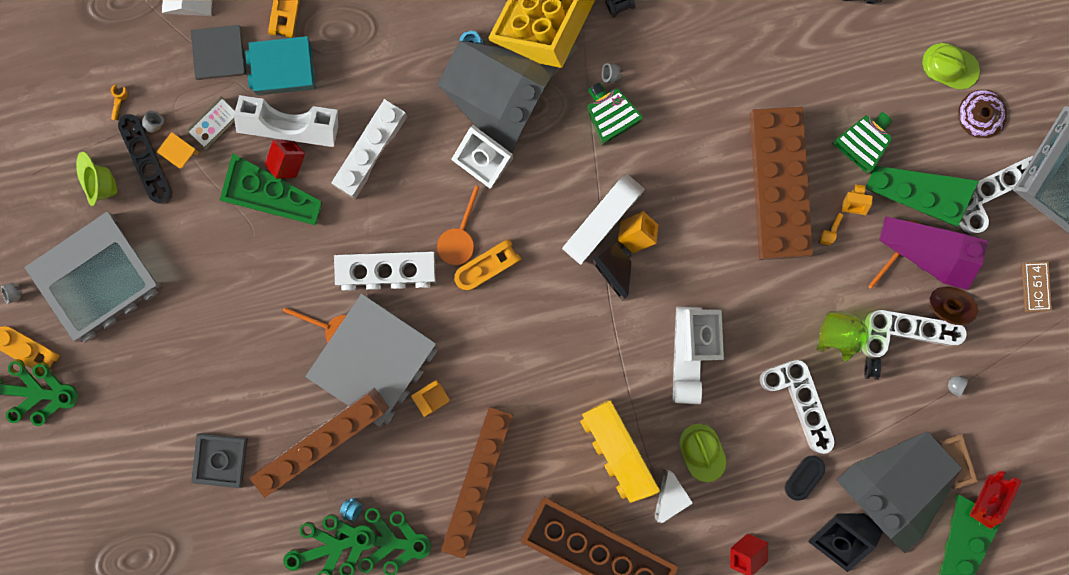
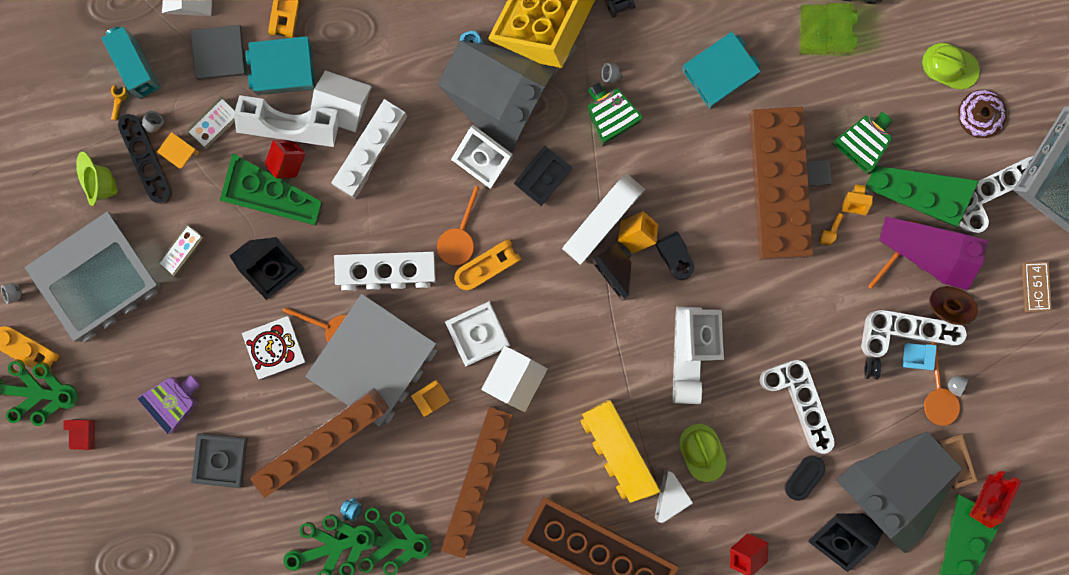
(80, 434): none -> red panel
(130, 62): none -> teal brick
(171, 402): none -> medium lavender torso
(181, 251): none -> slope
(266, 265): none -> black slope
(273, 347): none -> white tile
(343, 95): none -> white slope
(477, 333): none -> white tile
(514, 379): none -> white slope
(543, 176): none -> black plate
(674, 251): none -> black piece
(721, 69): none -> teal brick
(819, 173): none -> dark grey tile
(827, 29): none -> clear neon green plate
(842, 332): clear neon green piece -> none
(919, 356): none -> medium azure panel
(940, 404): none -> orange piece

